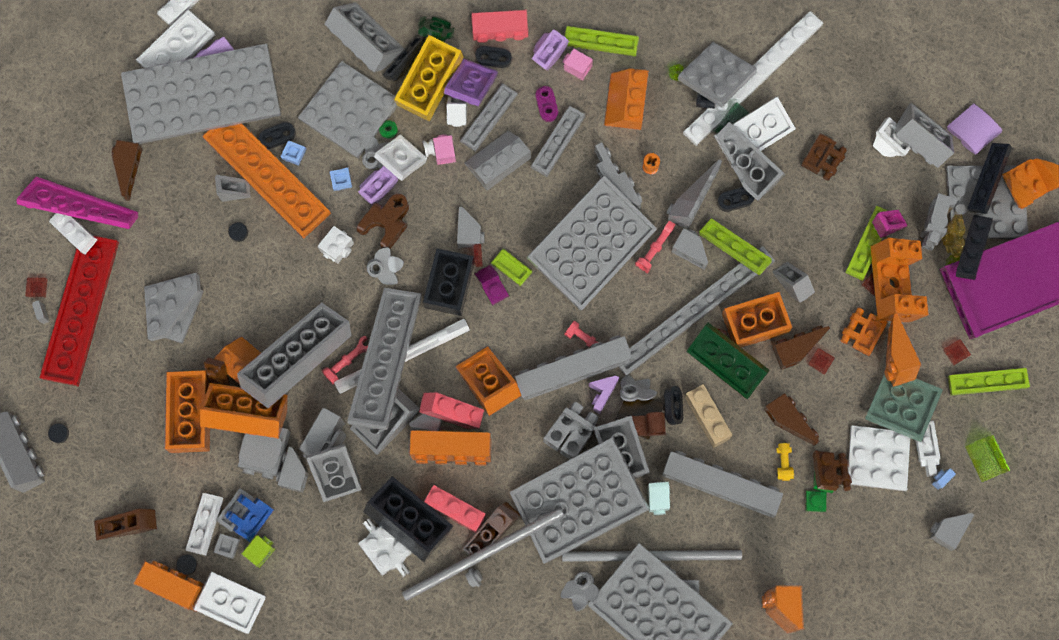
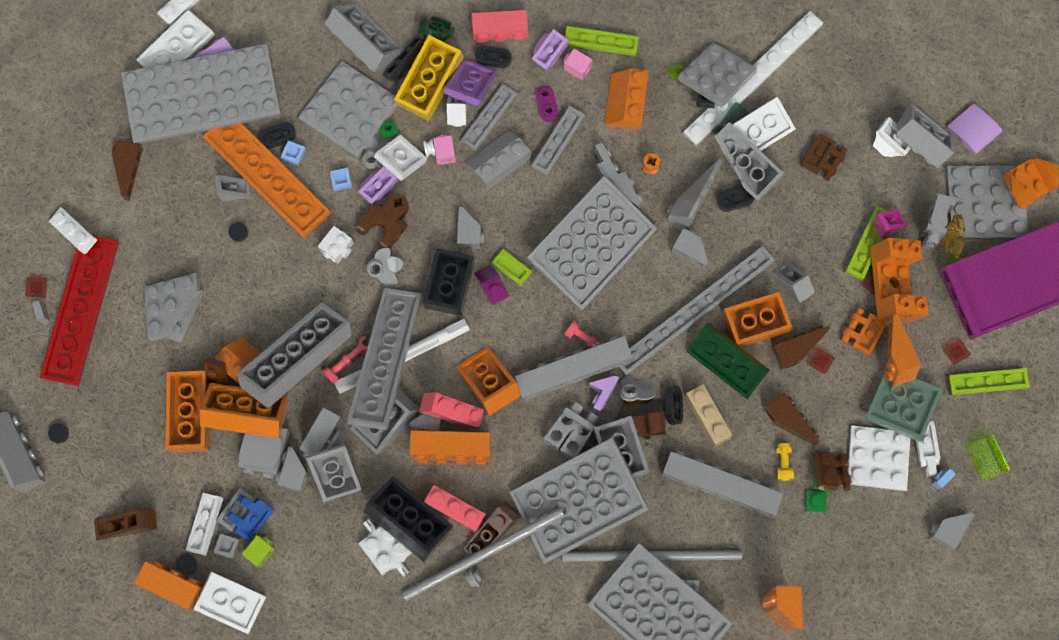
(62, 200): dark pink wing -> none
(478, 255): clear red tile -> none
(581, 593): light grey plate -> none
(644, 263): coral piece -> none
(658, 497): light aqua slope -> none
(735, 246): lime plate -> none
(974, 247): black plate -> none
(989, 178): black plate -> none

